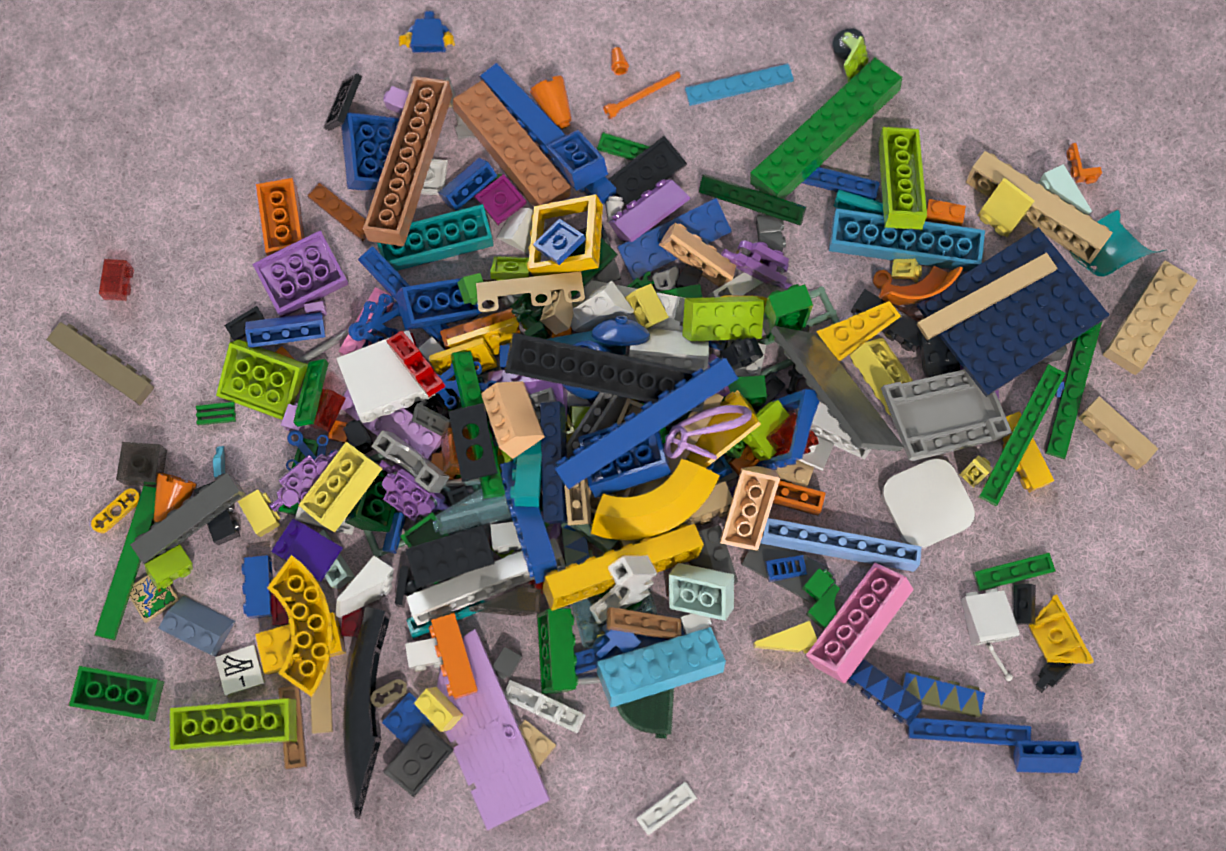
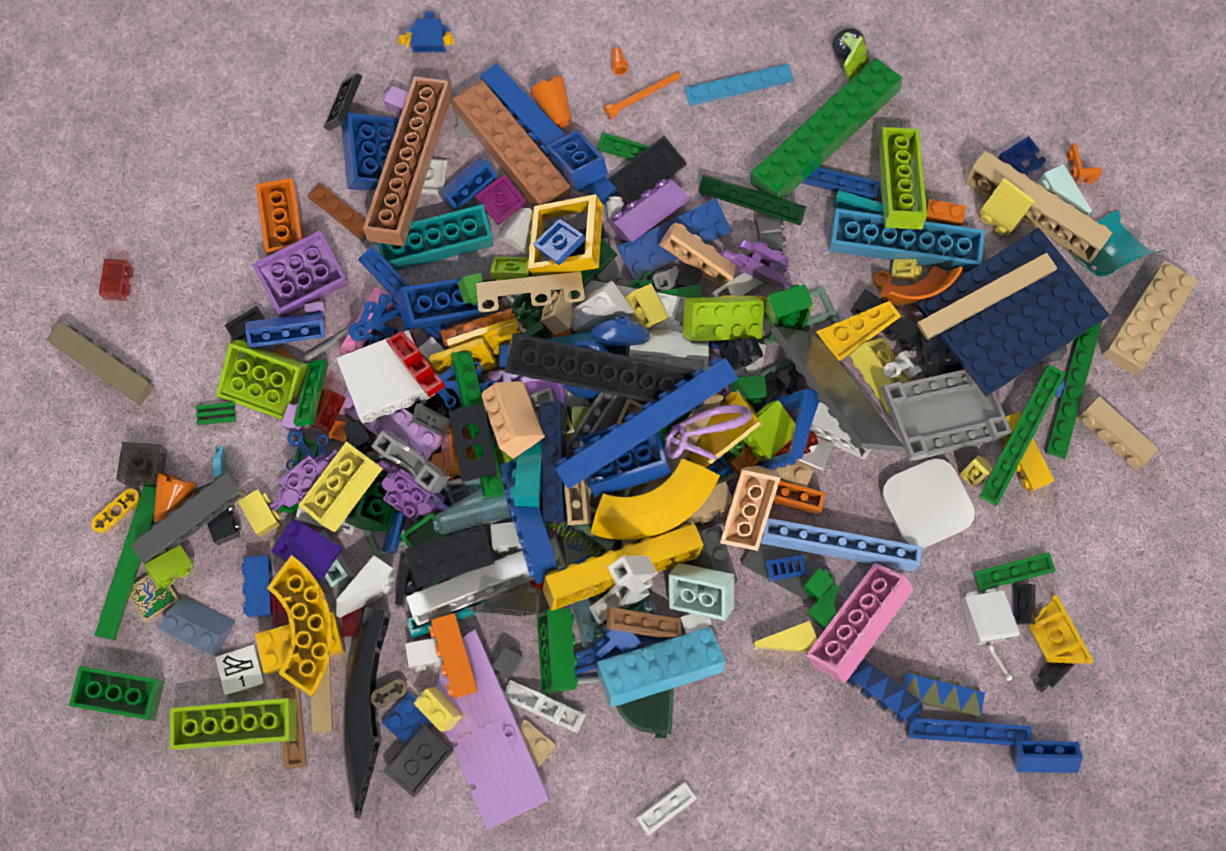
(576, 538): none -> lime piece
(782, 435): clear red slope -> none
(903, 364): none -> white bar
(1020, 153): none -> clear blue plate

